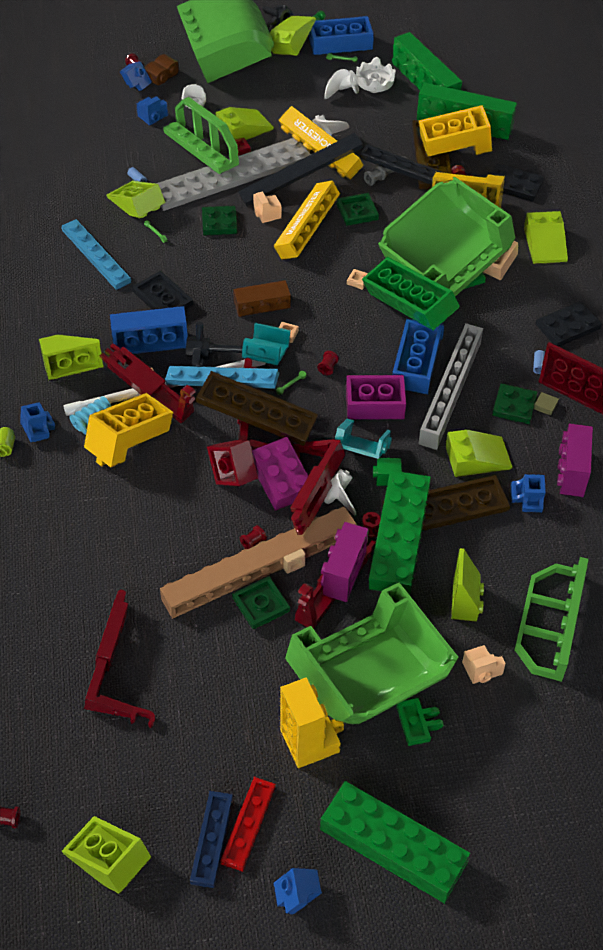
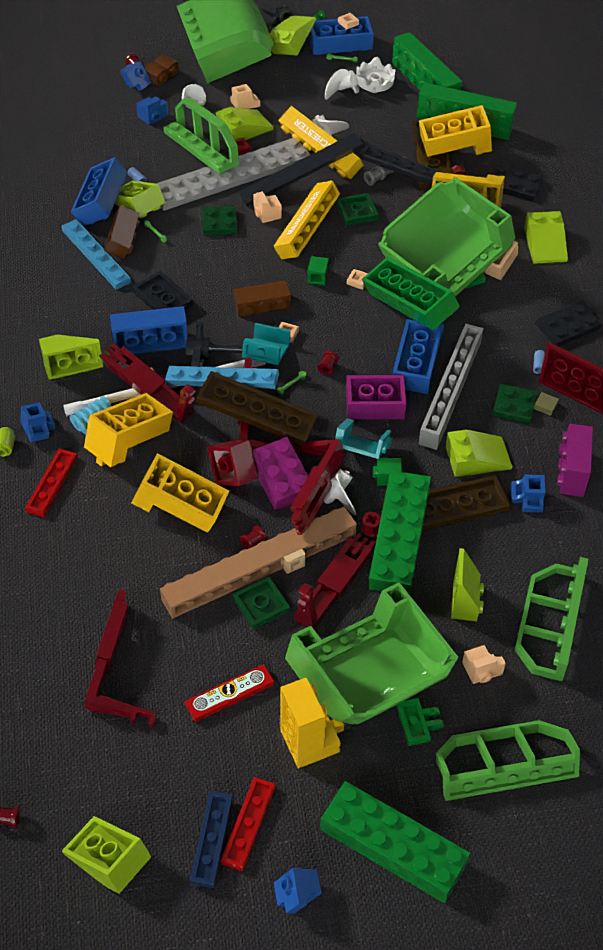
(51, 483): none -> red tile
(99, 192): none -> blue brick
(122, 232): none -> reddish brown brick
(180, 493): none -> yellow hinge
(229, 693): none -> tile
(243, 97): none -> light nougat brick
(317, 270): none -> green brick
(344, 561): magenta brick -> none
(348, 21): none -> light nougat tile
(508, 776): none -> bright green plate

